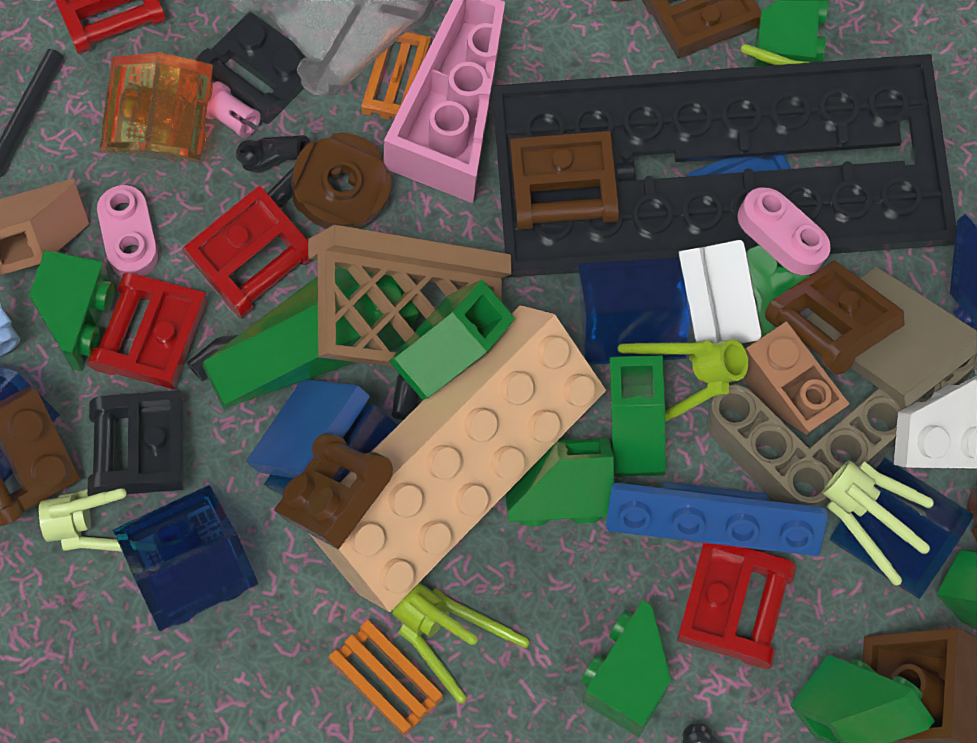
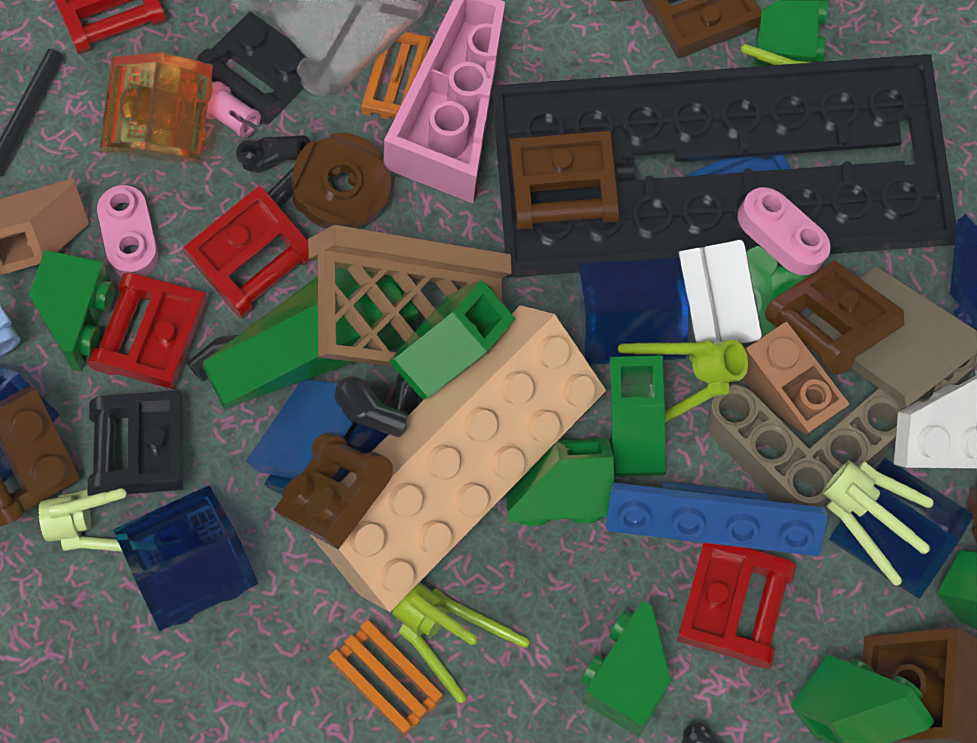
(365, 409): none -> black arm

